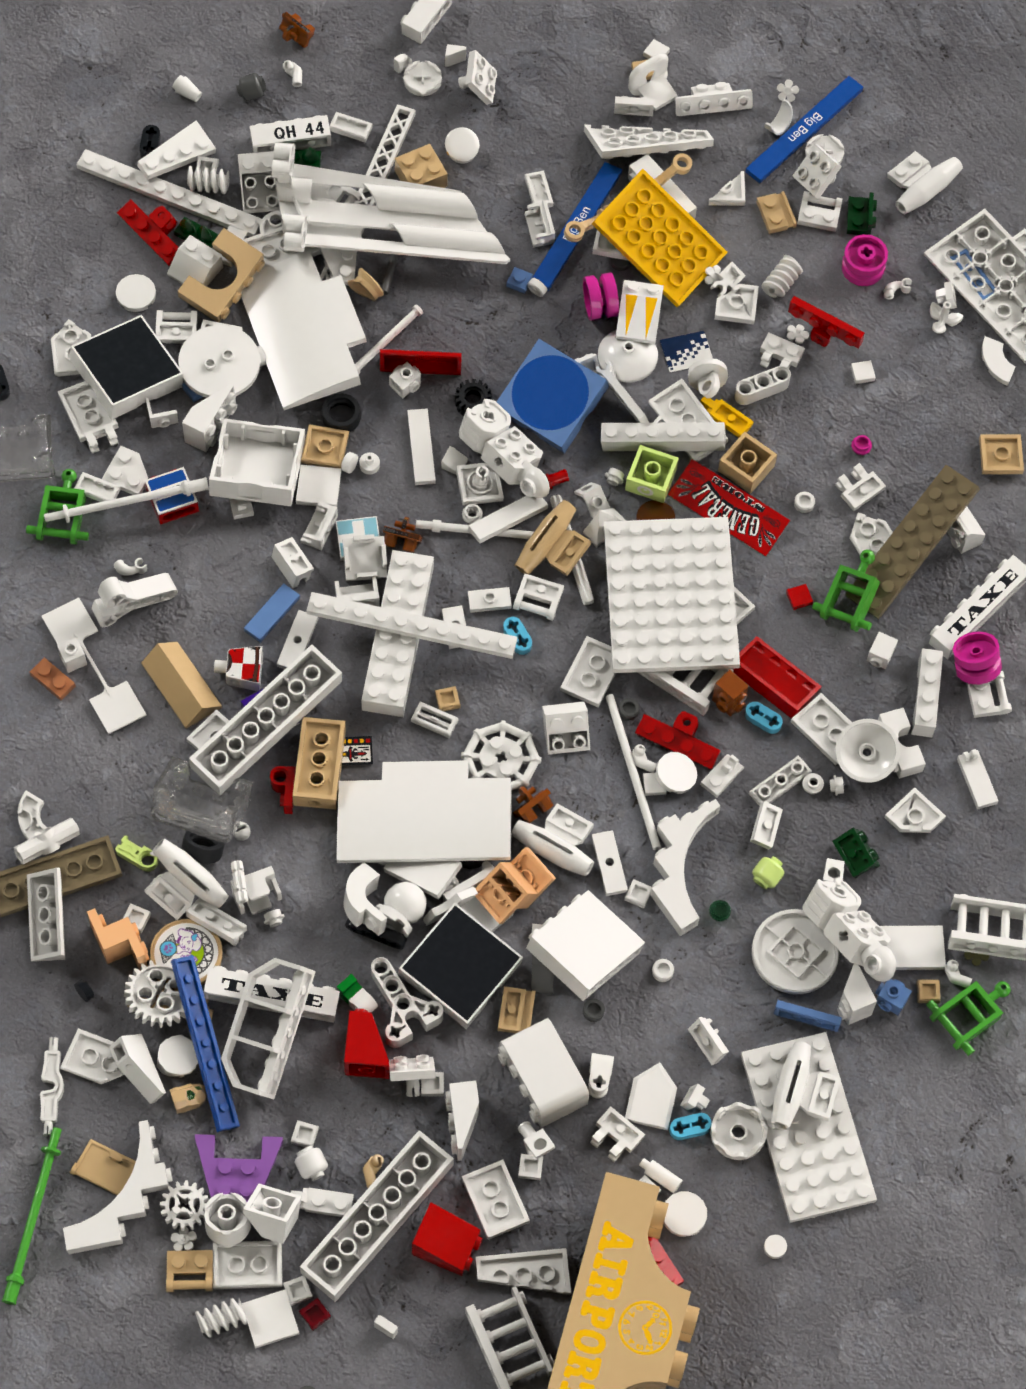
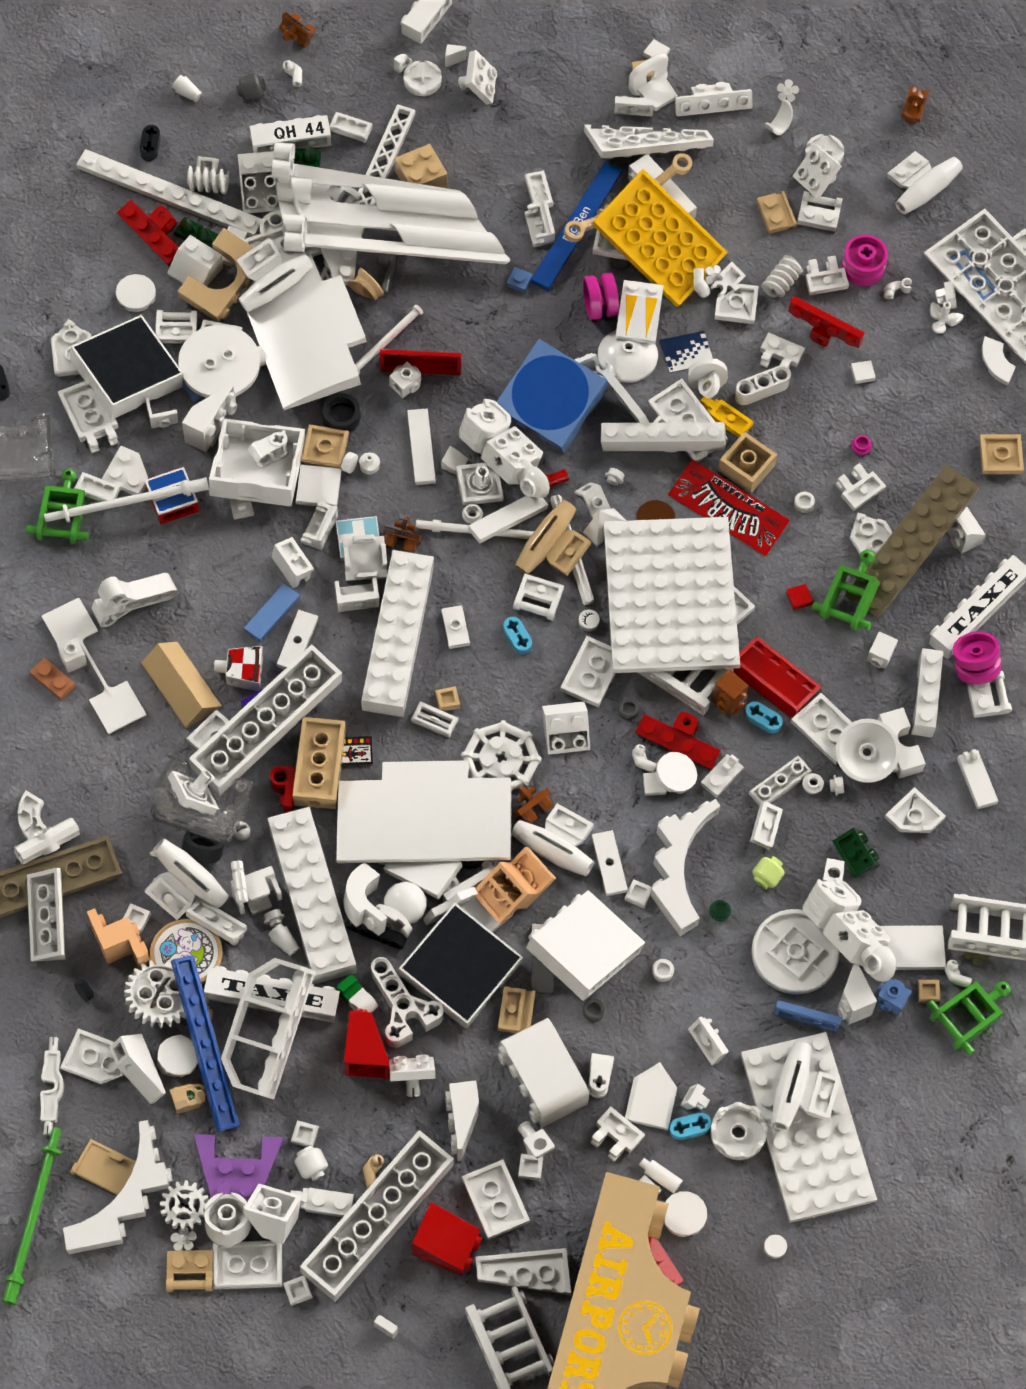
(124, 569): white arm -> none
(135, 854): yellowish green piece -> none
(177, 152): white wing -> none
(194, 792): none -> white plate
(221, 1317): white piece -> none
(267, 450): none -> white piece
(270, 275): none -> white plate
(270, 1318): white tile -> none
(283, 939): none -> white cone
(312, 895): none -> white brick
(315, 1314): dark red tile -> none
(412, 625): white plate -> none
(433, 1087): white plate -> none
(462, 145): white piece -> none
(470, 388): black tyre -> none
(489, 599): white plate -> none
(537, 287): white tile -> none
(589, 620): none -> white tile
(633, 772): white piece -> none
(651, 473): yellowish green brick -> none
(700, 285): none -> white arm
(731, 194): white tile -> none
(797, 333): white plant -> none
(804, 129): blue tile -> none
(825, 281): none -> white plate
(860, 215): dark green bracket -> none
(914, 105): none -> dark orange hips

